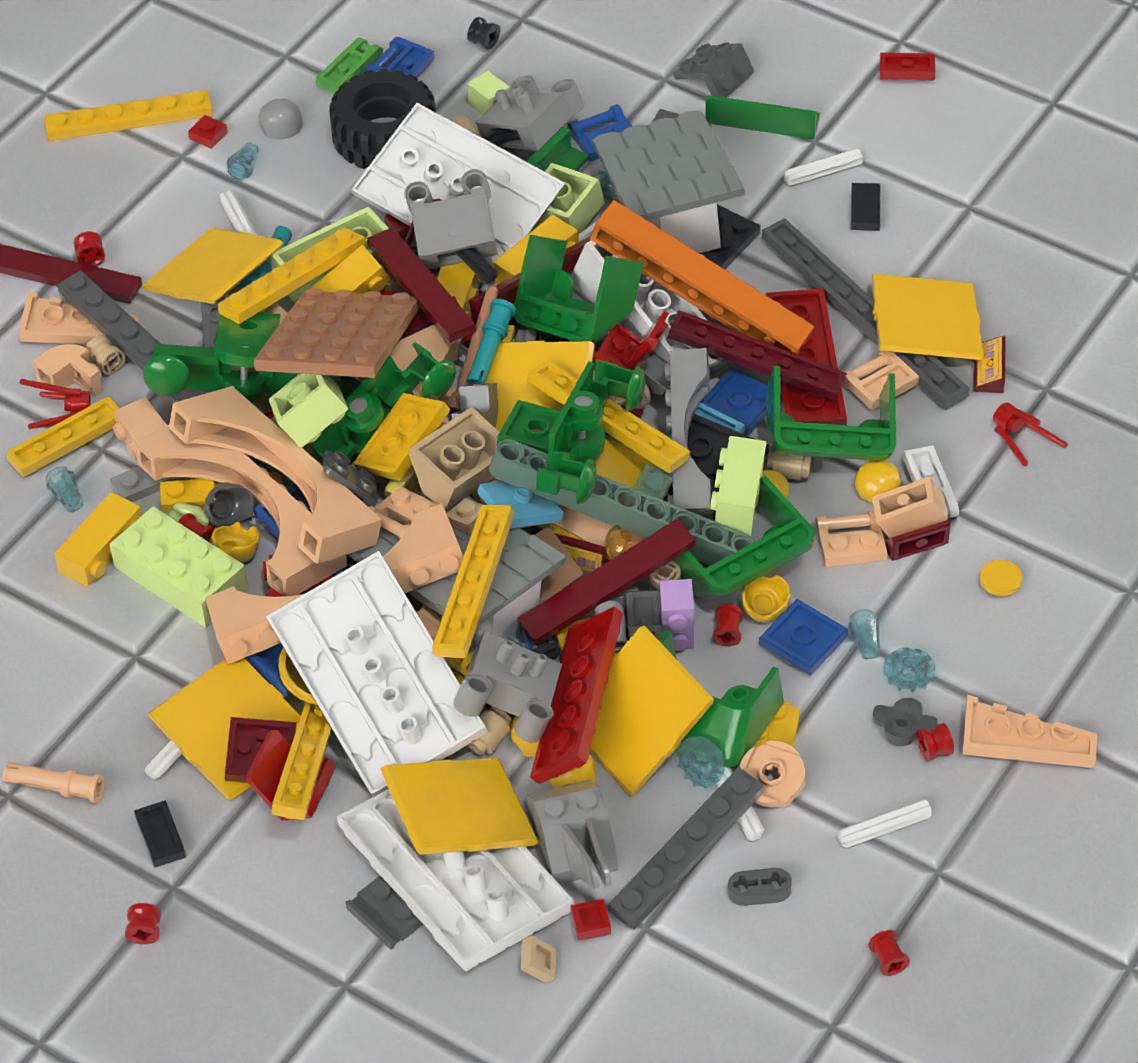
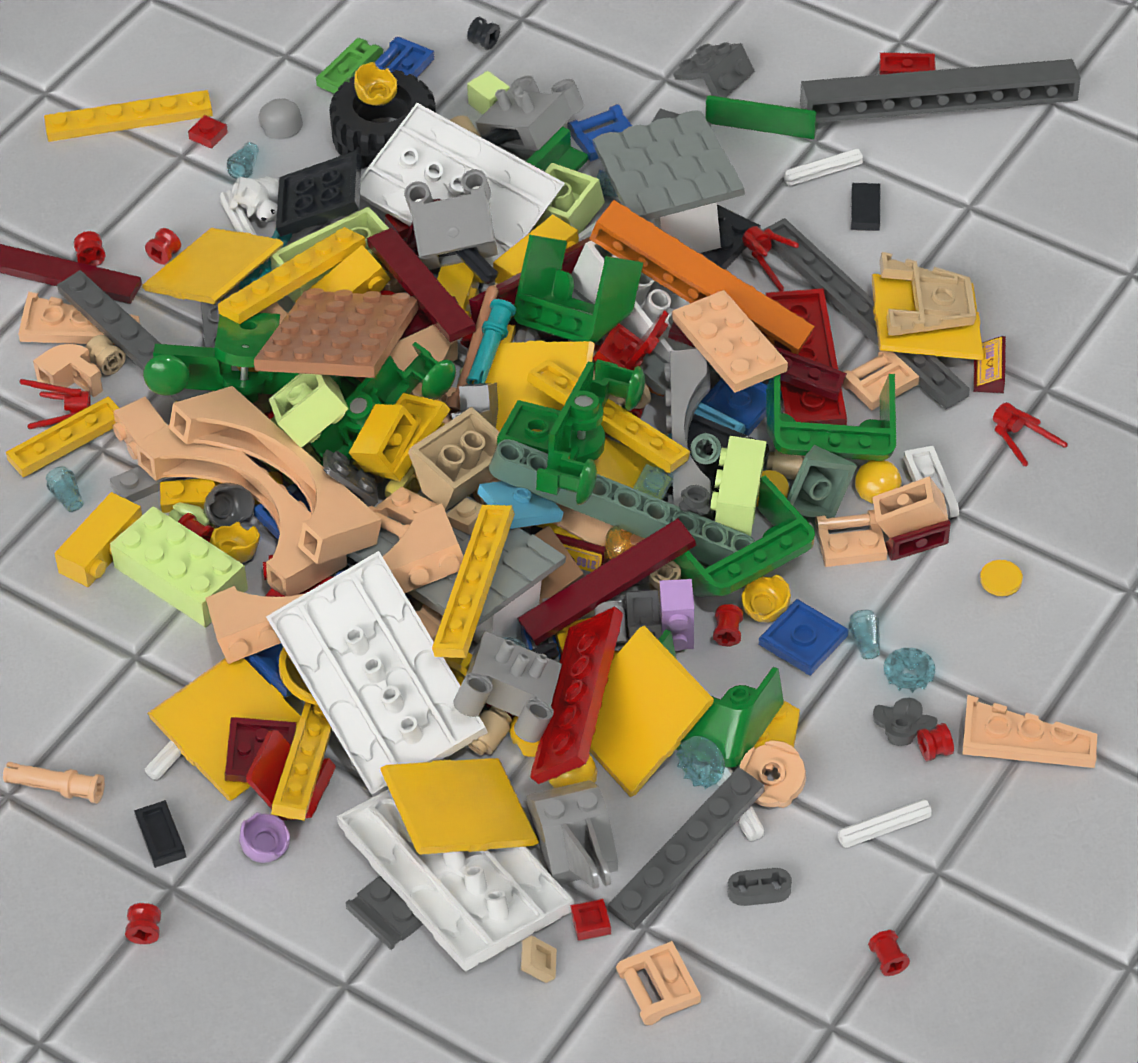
(163, 246): none -> red wheel
(257, 196): none -> white animal
(264, 837): none -> lavender hair
(319, 193): none -> black plate
(375, 85): none -> yellow hair
(383, 438): none -> yellow brick
(667, 975): none -> light nougat plate
(695, 500): none -> dark grey plate
(699, 445): none -> sand green cone
(729, 341): none -> light nougat plate
(760, 244): none -> red plant
(821, 483): none -> sand green slope
(940, 298): none -> tan wing
(941, 90): none -> dark grey brick

